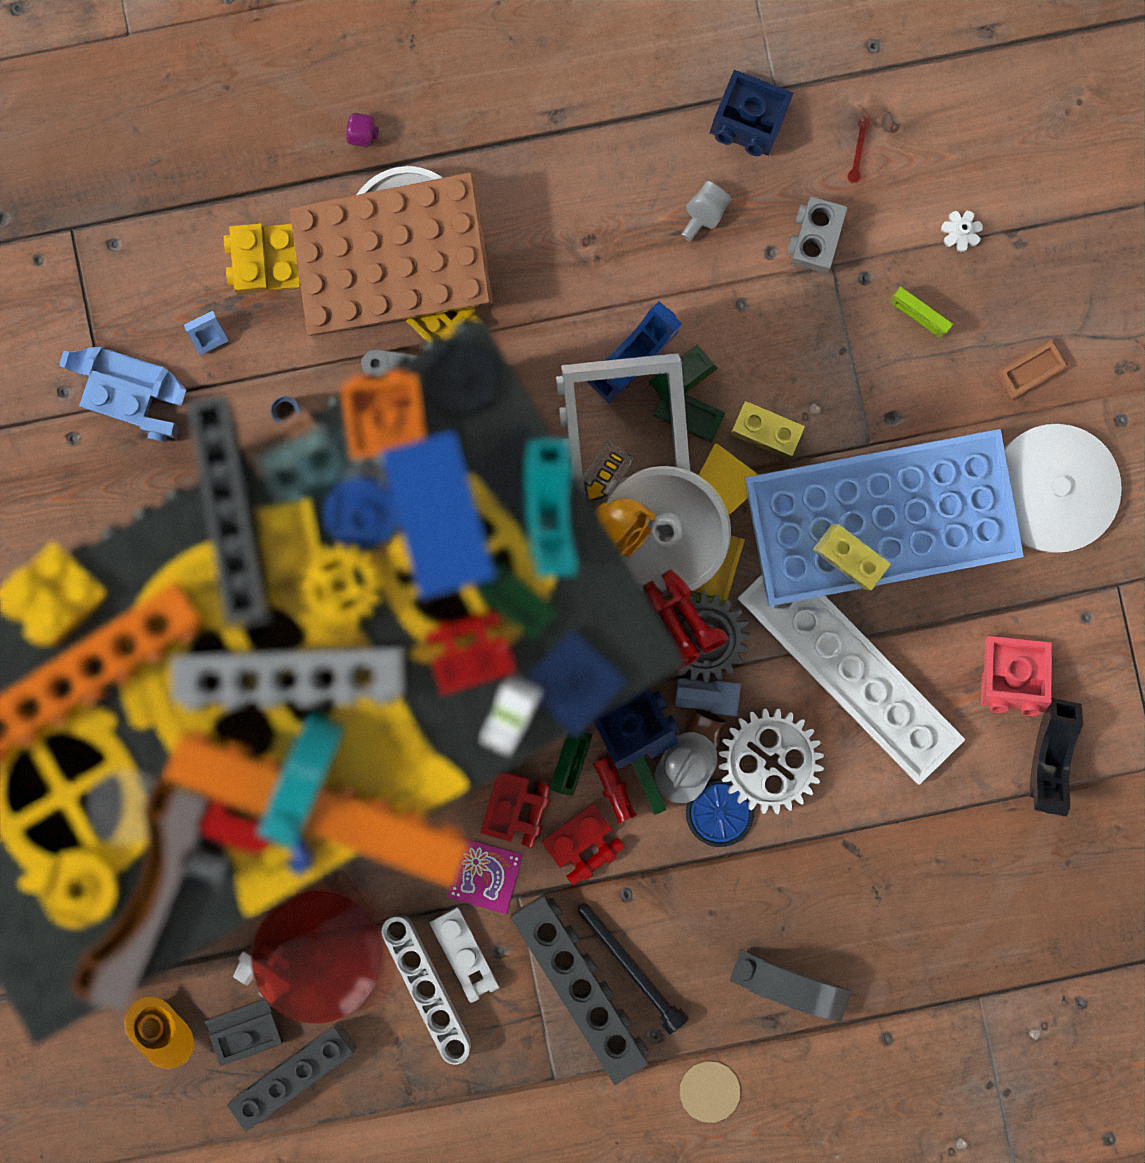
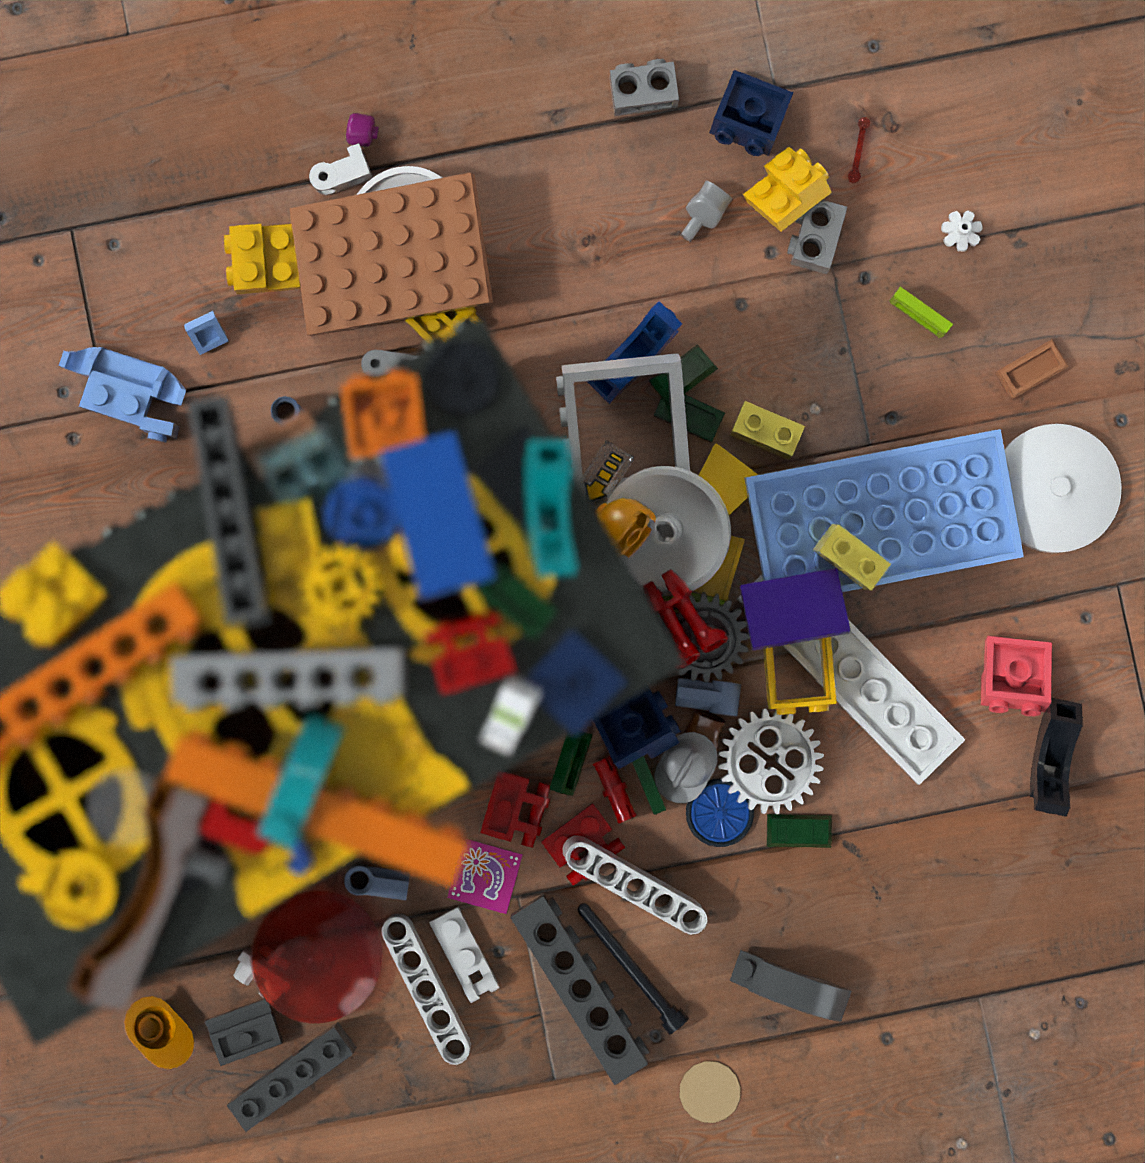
(341, 174): none -> white leg
(382, 882): none -> sand blue piece
(645, 97): none -> light grey brick
(645, 896): none -> white beam
(789, 188): none -> yellow plate
(794, 609): none -> dark purple tile
(799, 830): none -> dark green tile
(815, 704): none -> yellow window

